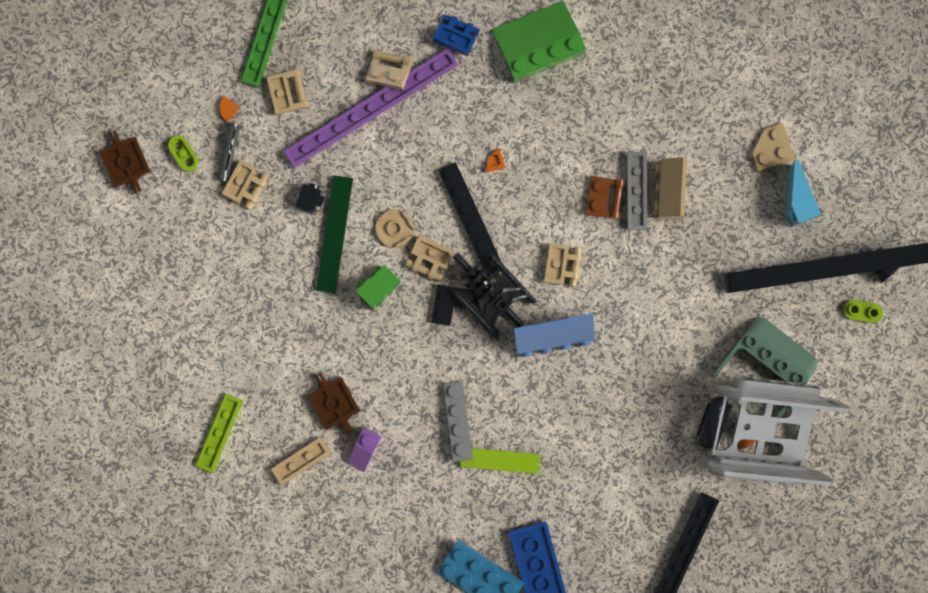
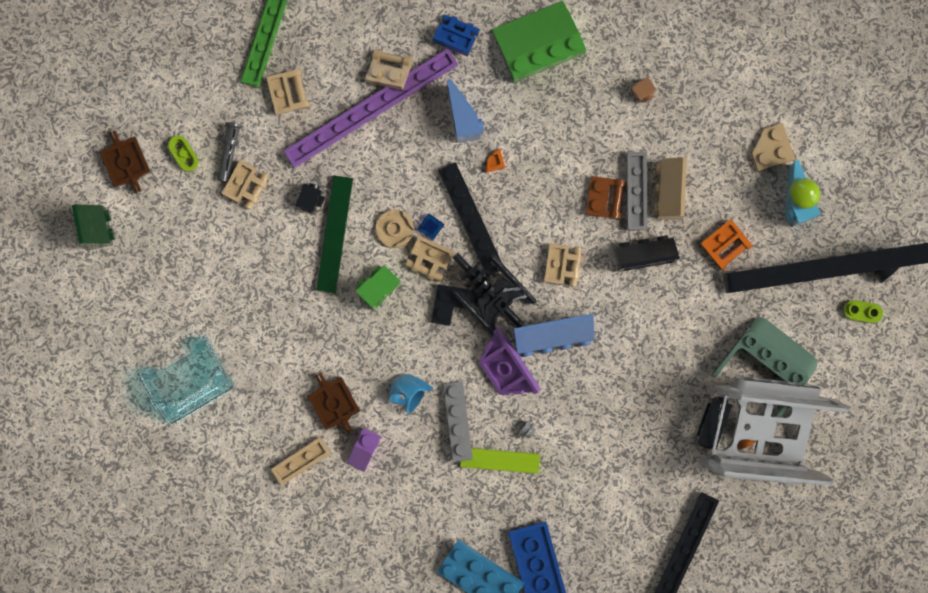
(93, 226): none -> dark green slope
(187, 383): none -> clear light blue windscreen
(219, 433): lime tile -> none
(228, 108): orange tile -> none
(411, 388): none -> dark azure piece
(430, 226): none -> clear blue tile
(465, 119): none -> medium blue slope
(506, 367): none -> medium lavender wing
(527, 430): none -> light grey plate
(643, 90): none -> medium nougat plate
(646, 253): none -> black slope
(722, 239): none -> orange plate
(805, 193): none -> lime hair

